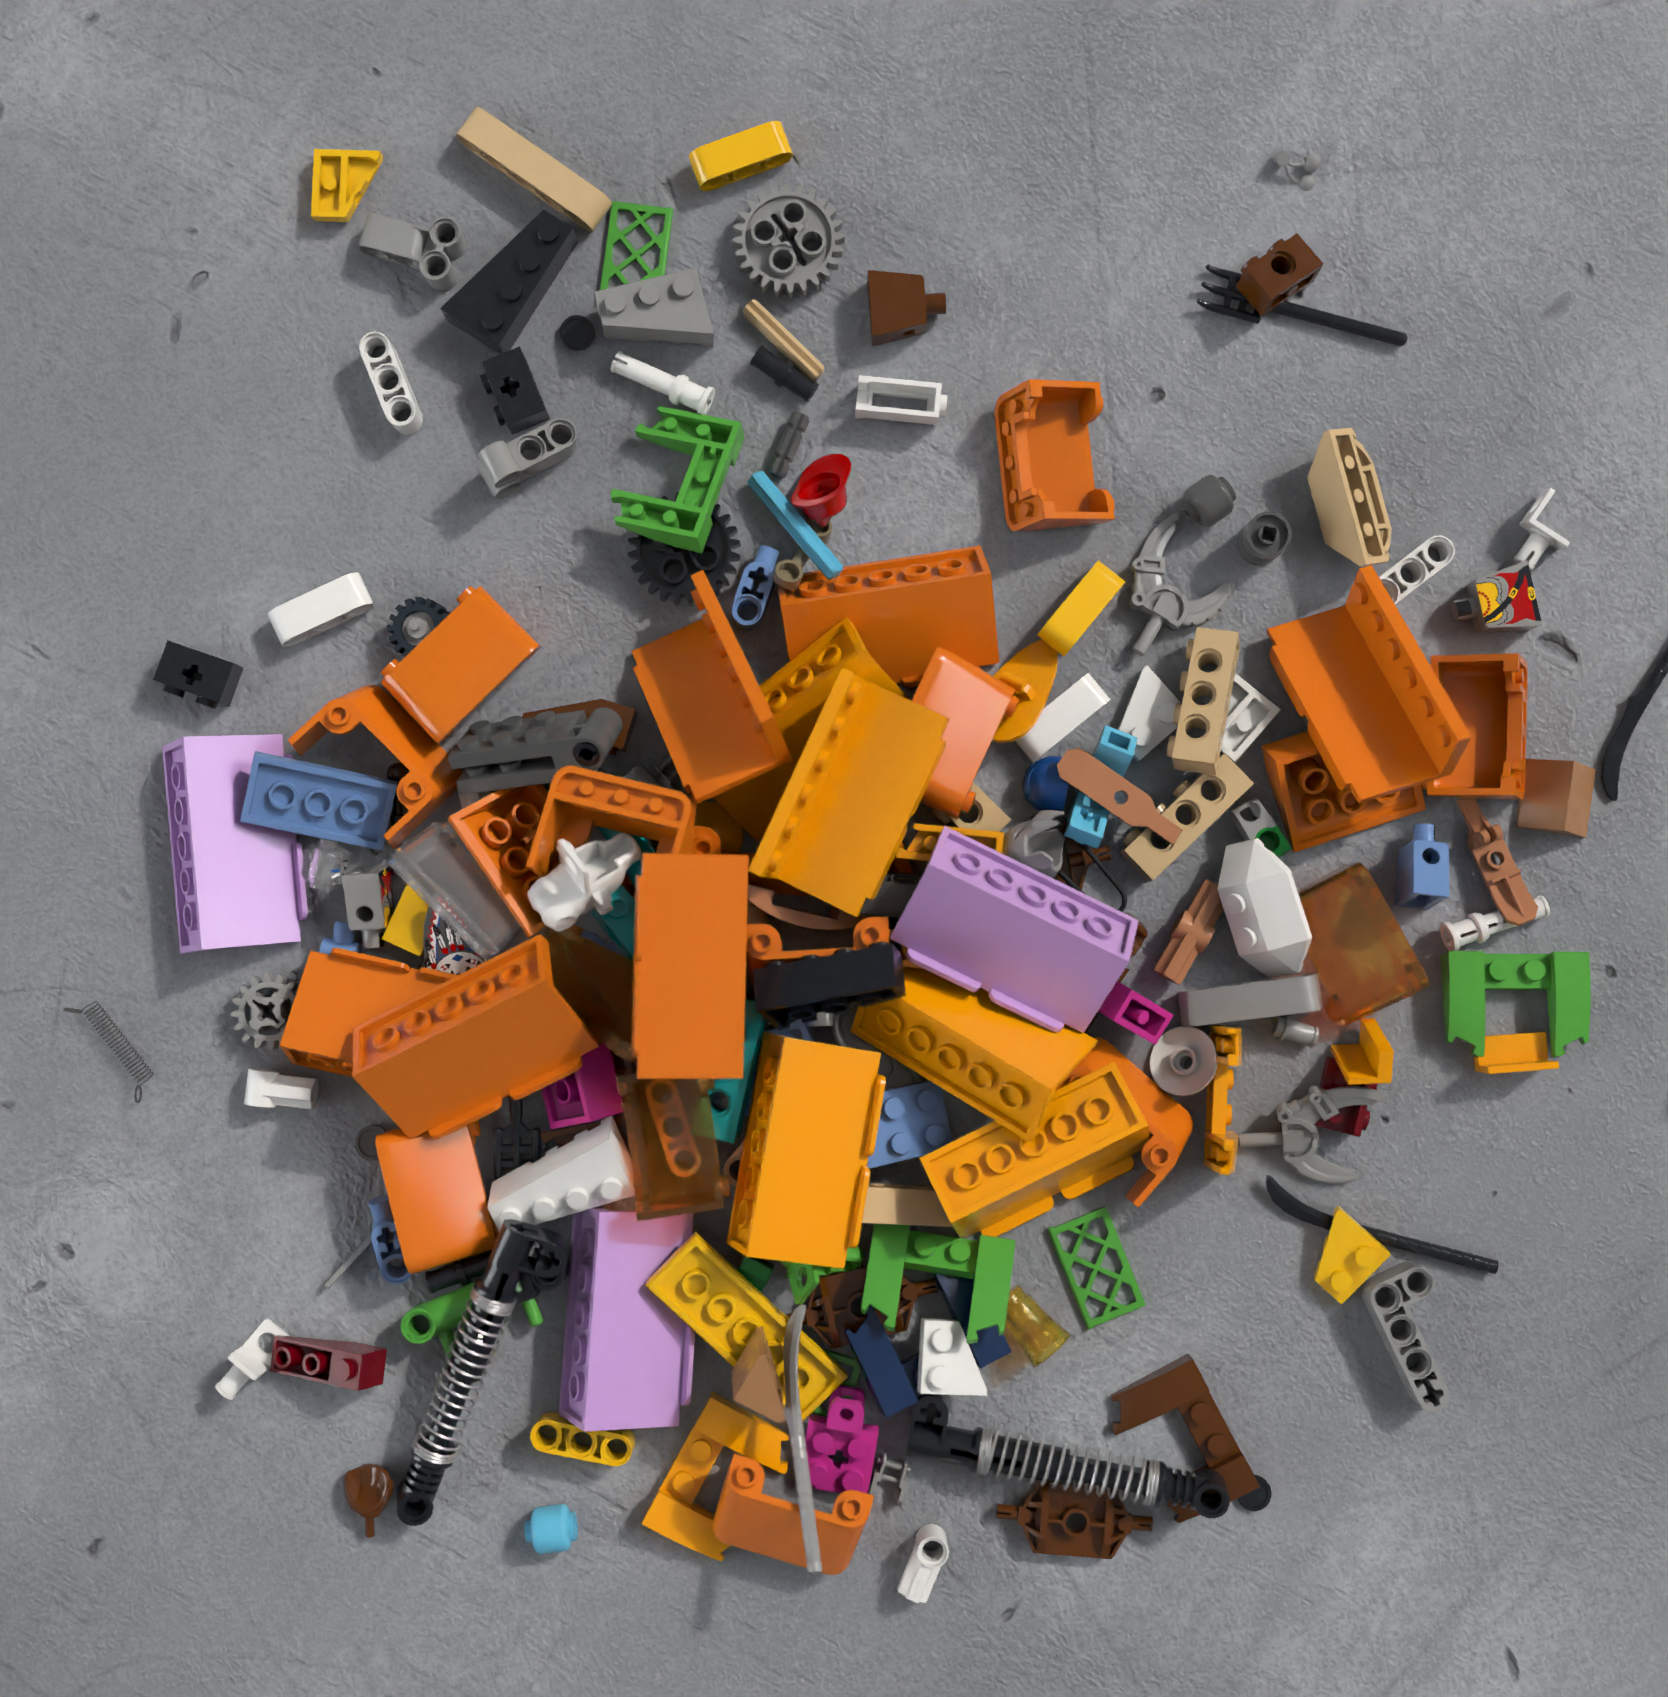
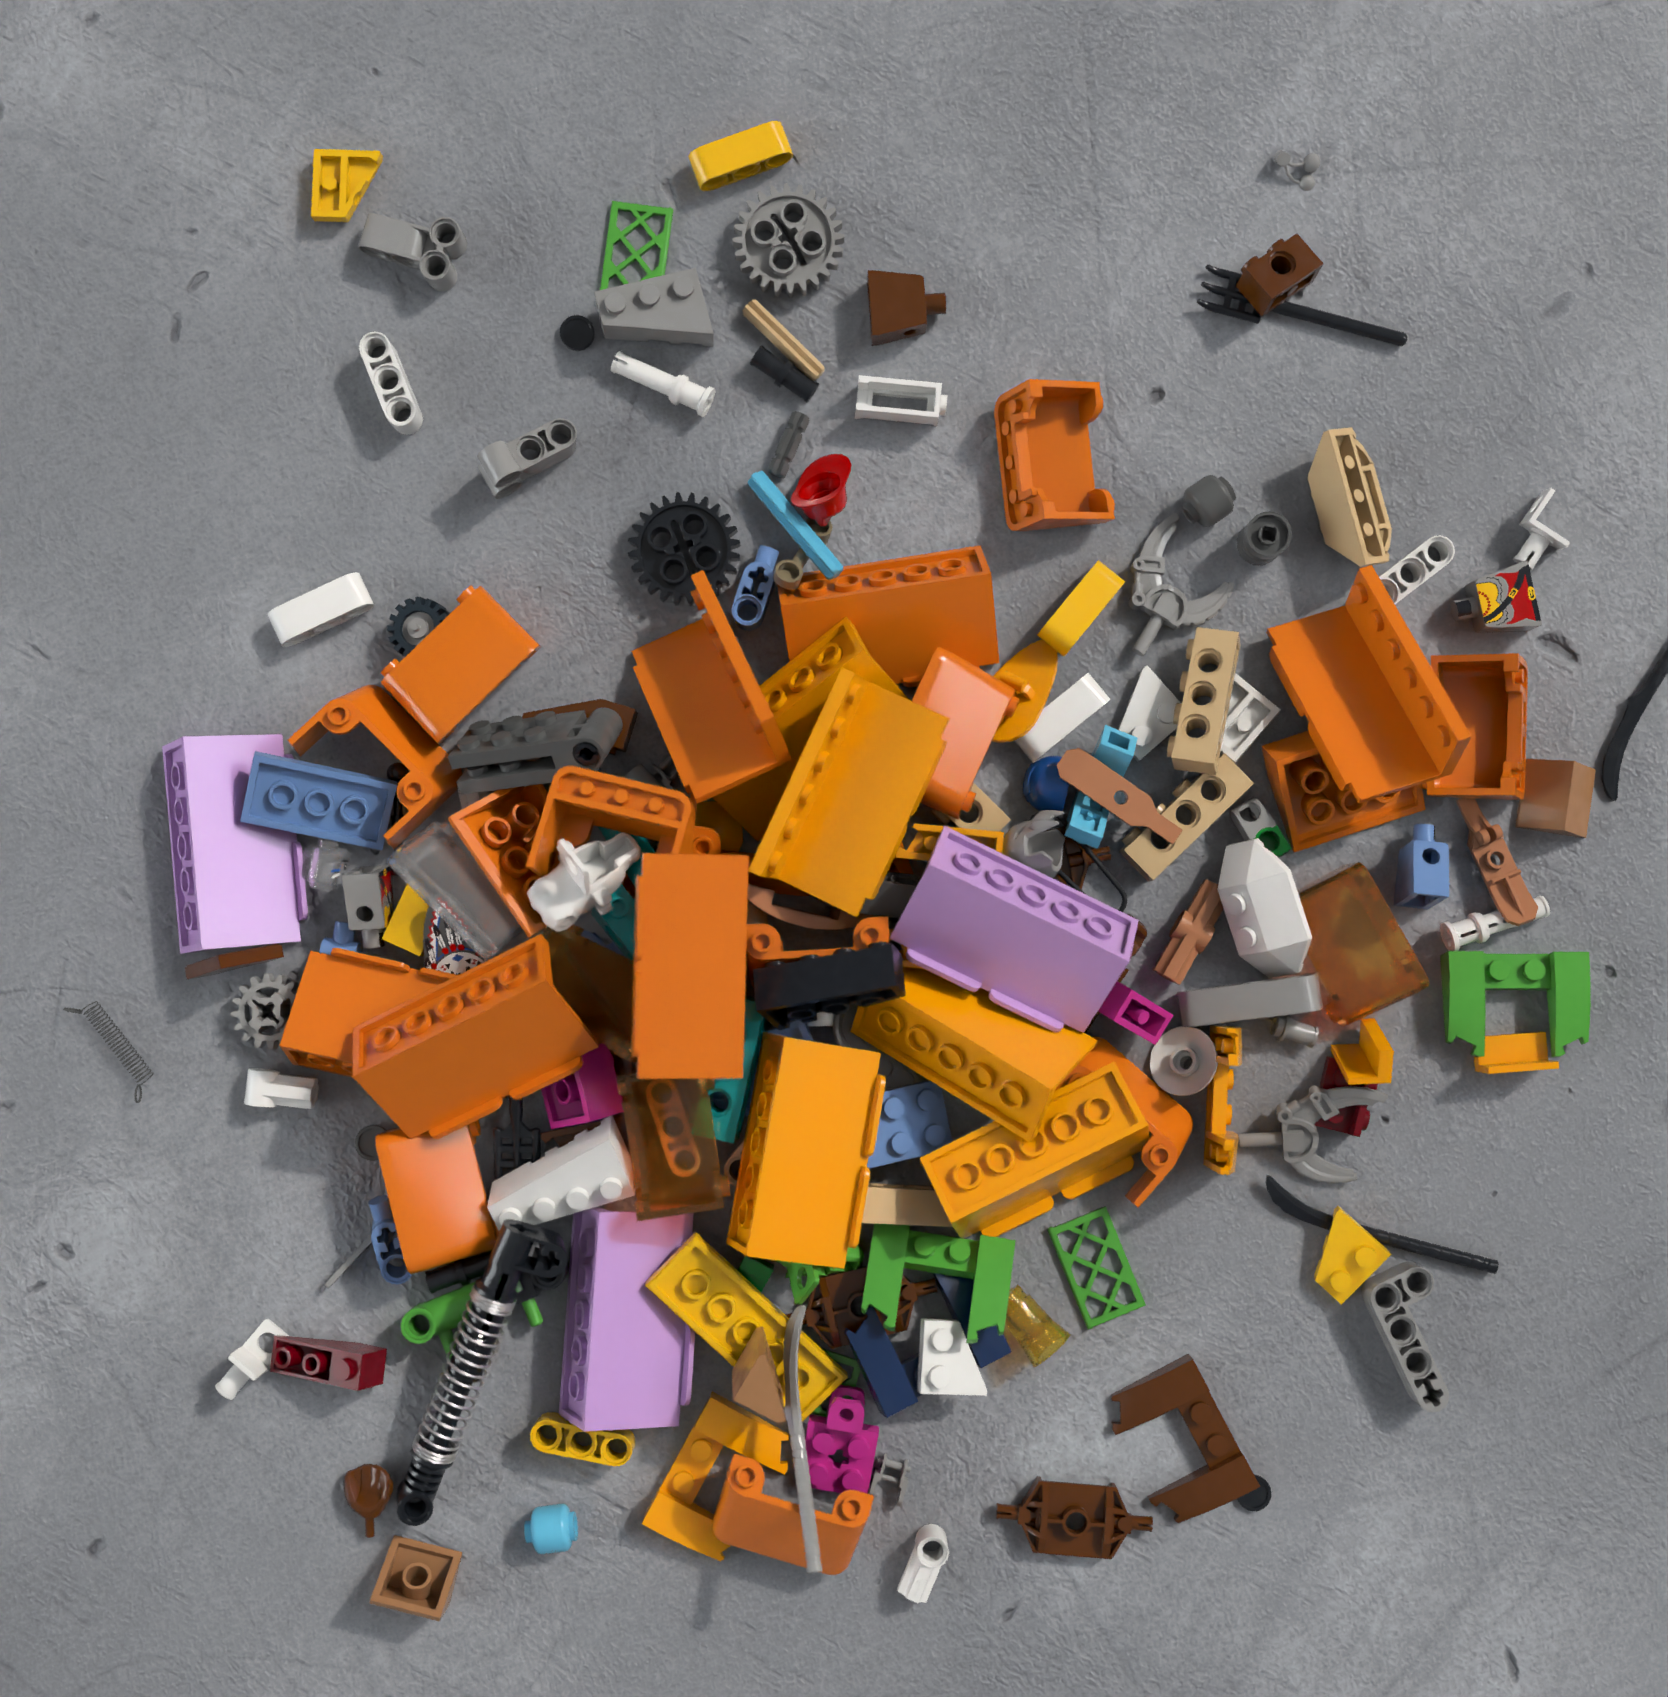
(180, 664): black brick -> none
(233, 960): none -> reddish brown tile
(417, 1578): none -> medium nougat slope
(508, 371): black brick -> none
(512, 284): black wedge -> none
(534, 169): tan beam -> none
(688, 520): bright green wedge -> none
(987, 1452): black piece -> none

